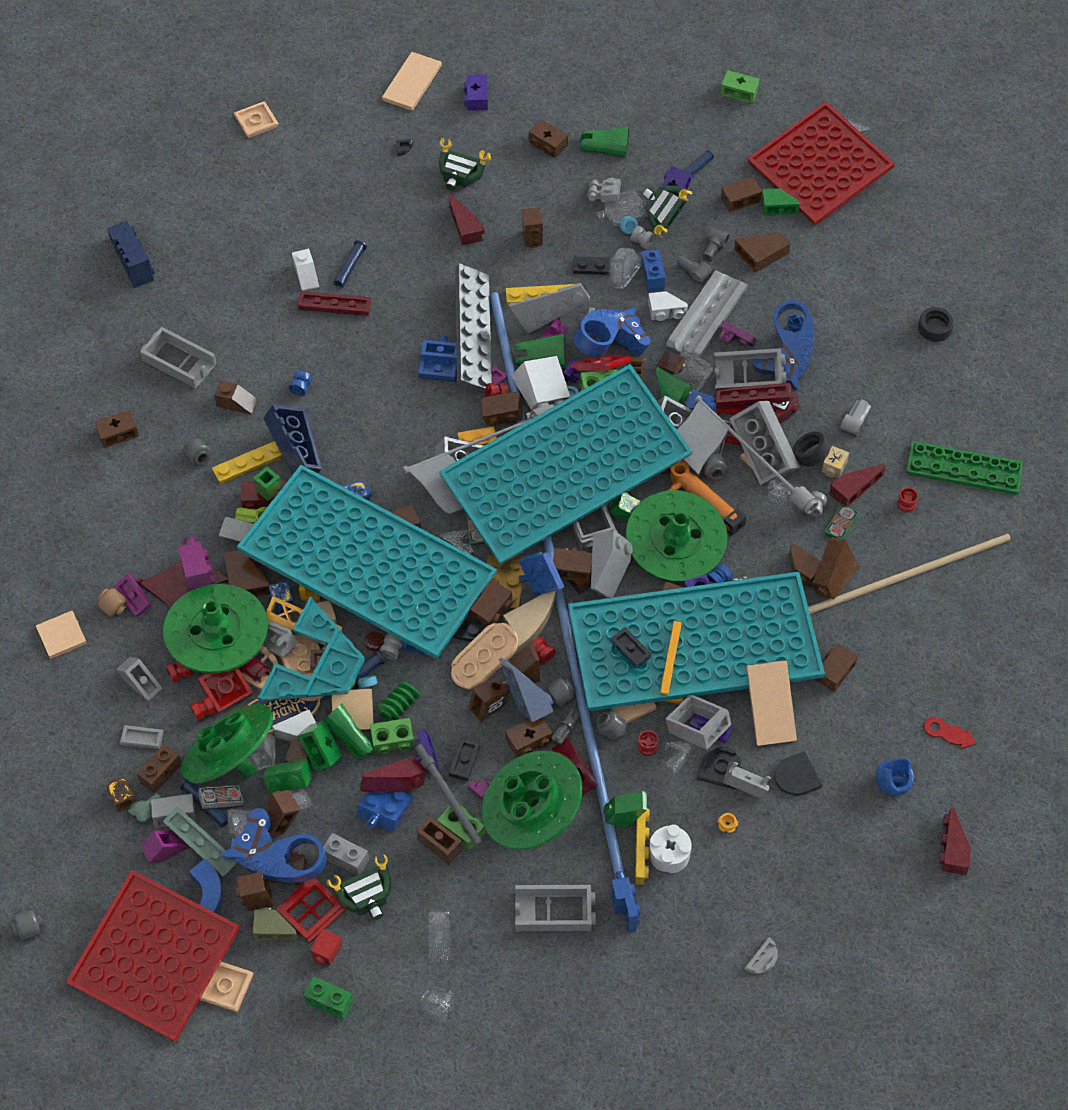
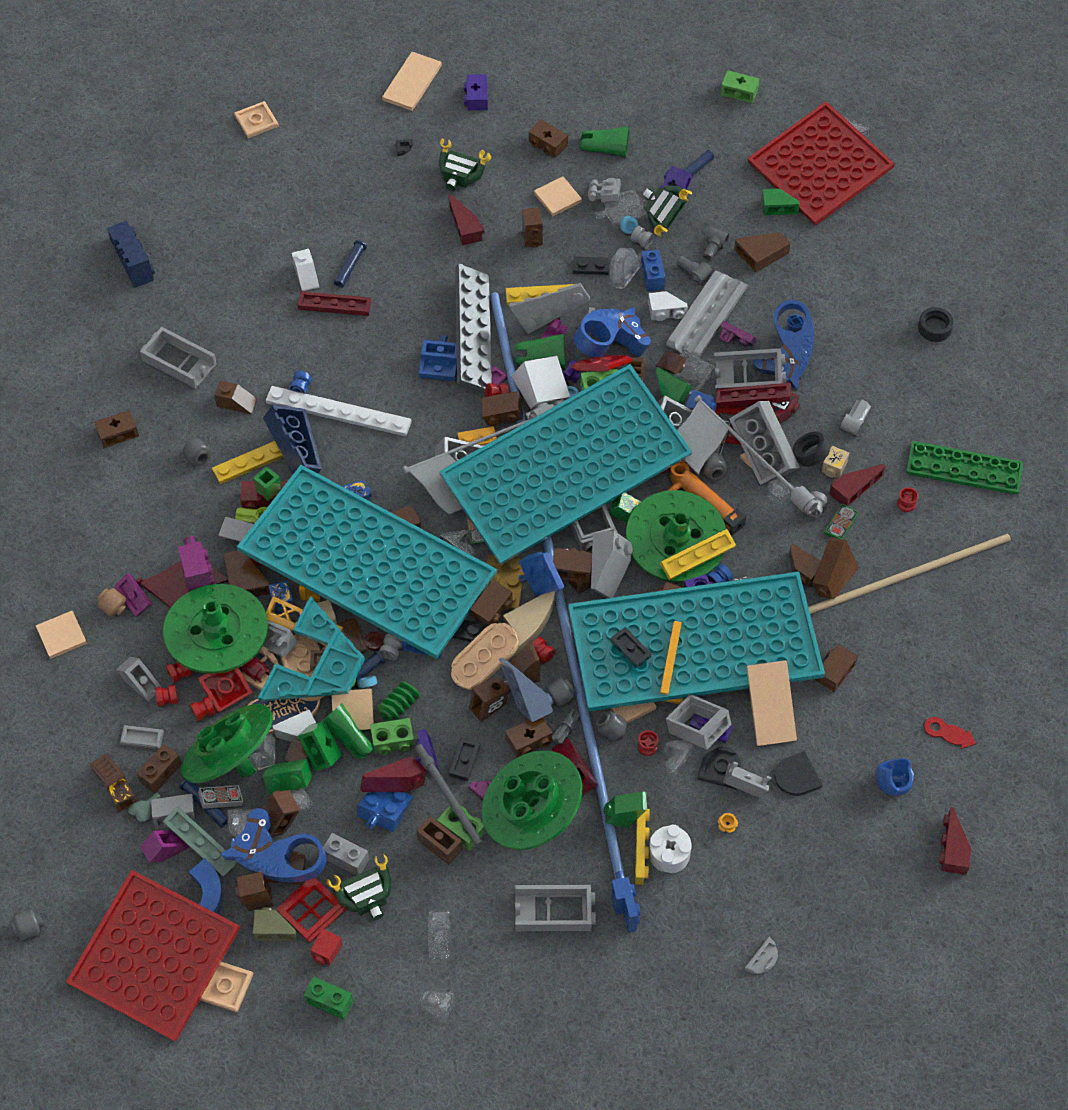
(106, 770): none -> reddish brown slope
(166, 695): none -> red wheel
(340, 411): none -> white plate
(353, 633): none -> reddish brown tile
(557, 196): none -> light nougat tile
(697, 554): none -> yellow plate
(741, 194): reddish brown brick -> none

